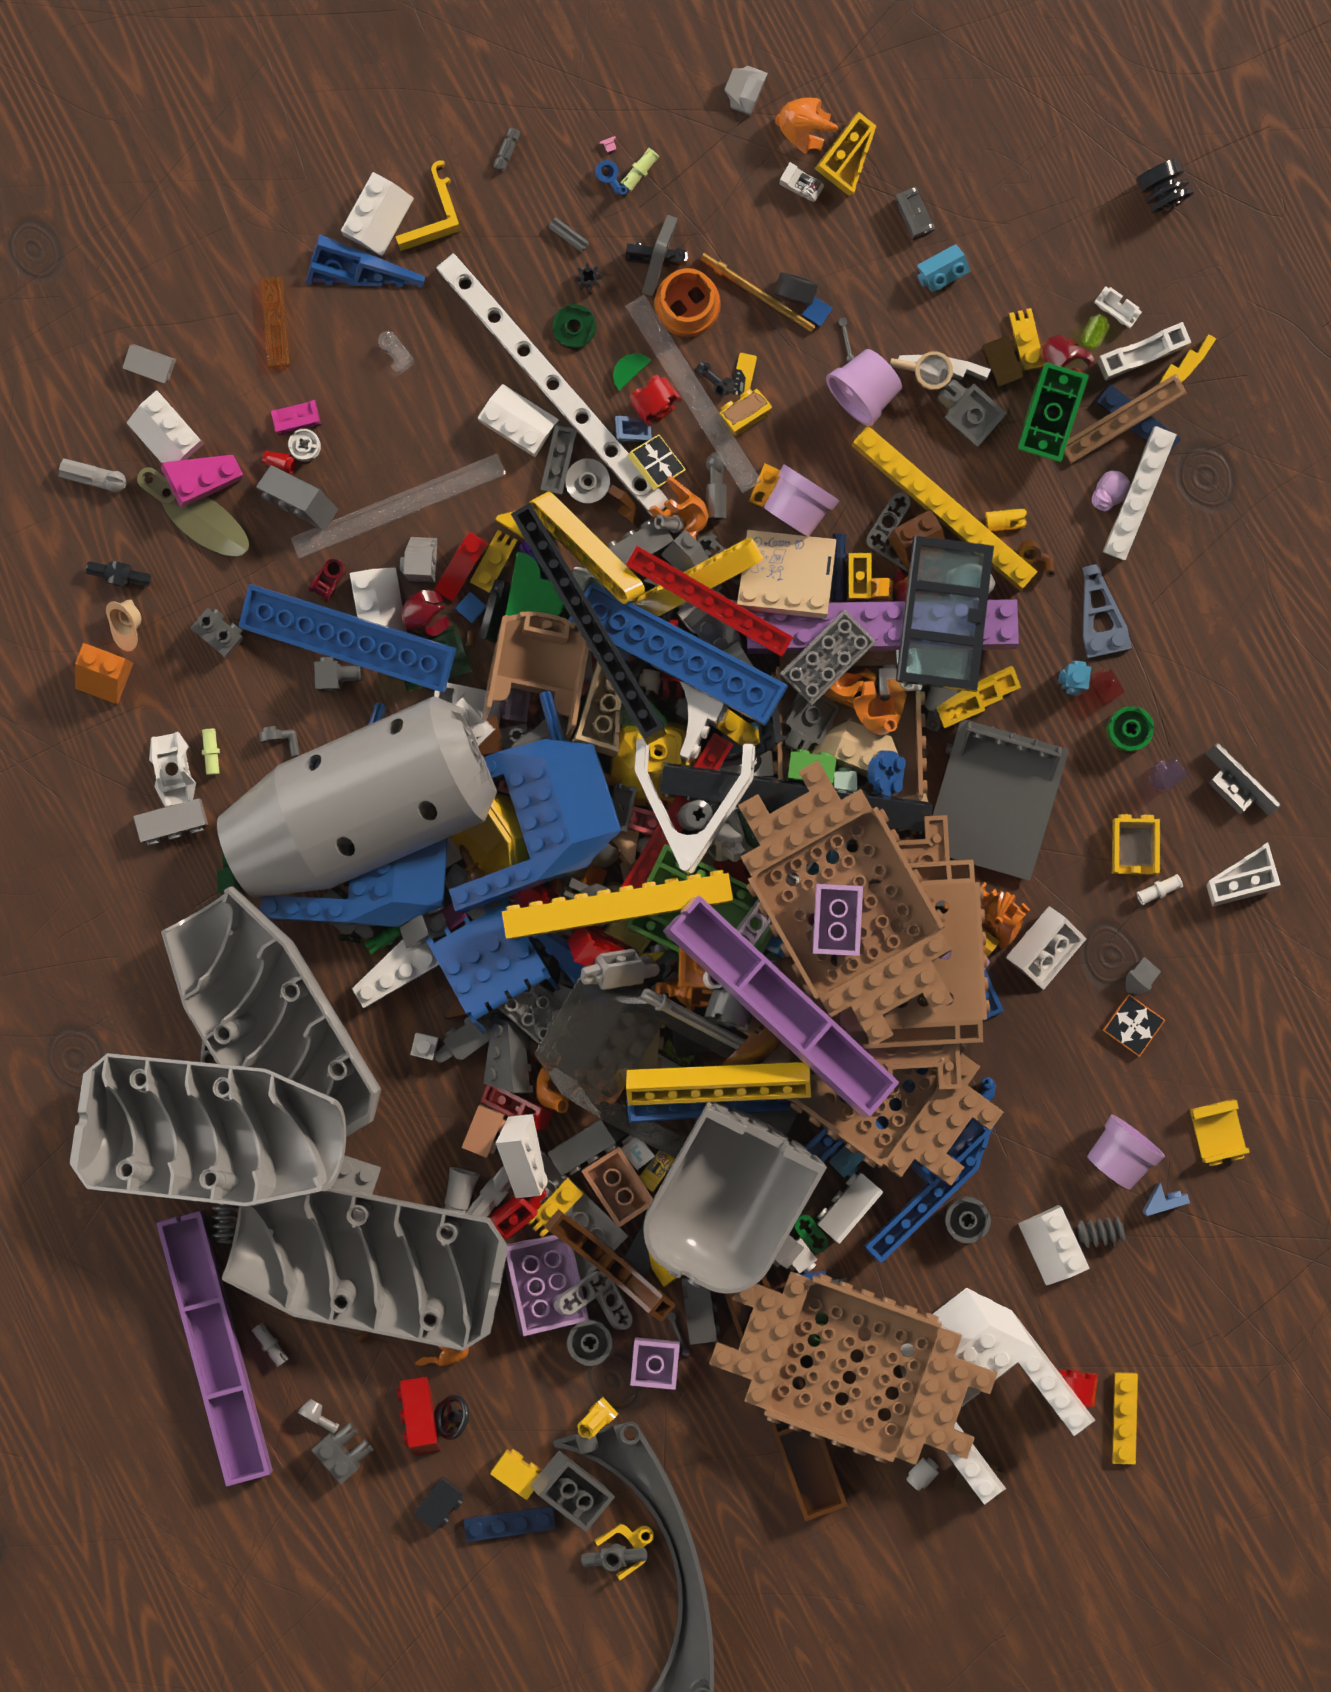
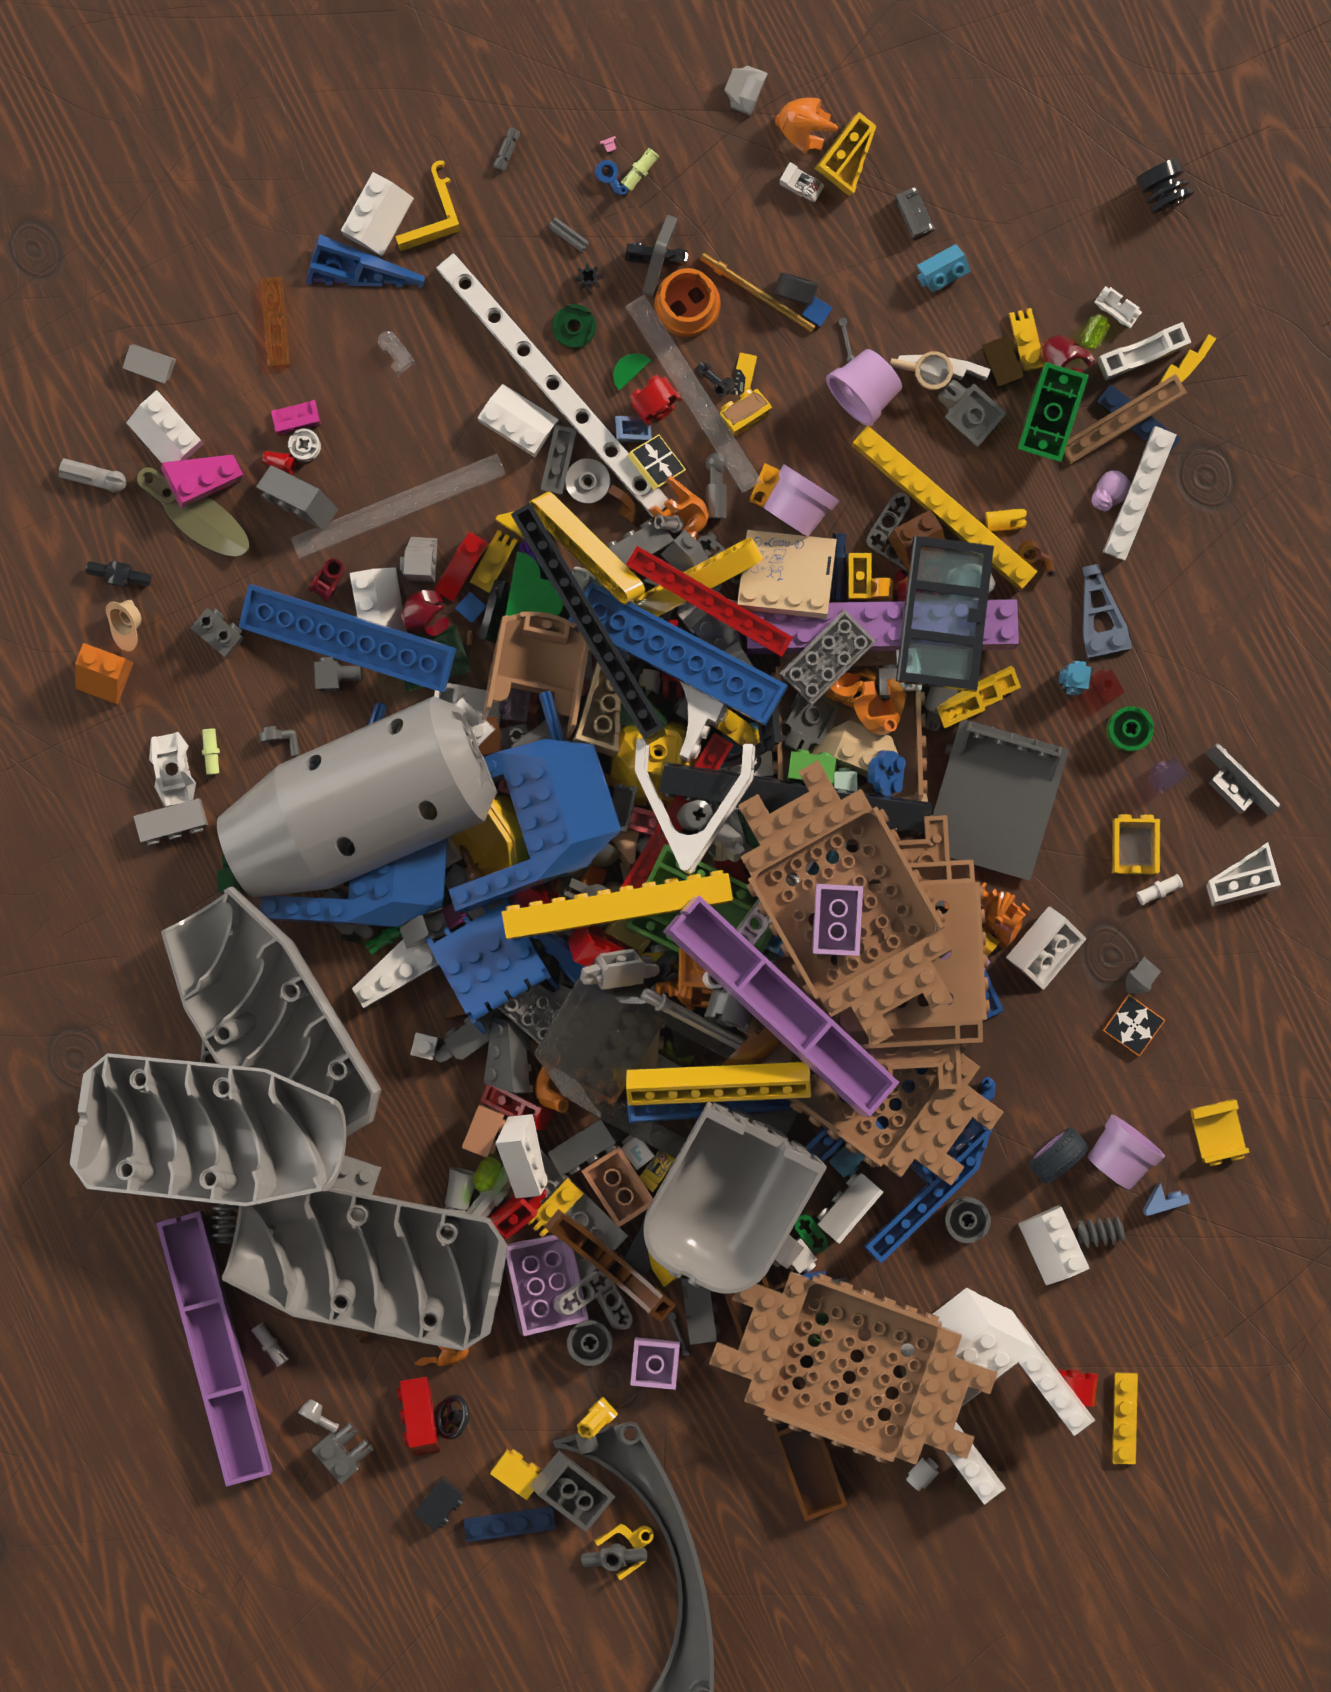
(486, 1174): none -> clear neon green brick
(1058, 1155): none -> black wheel

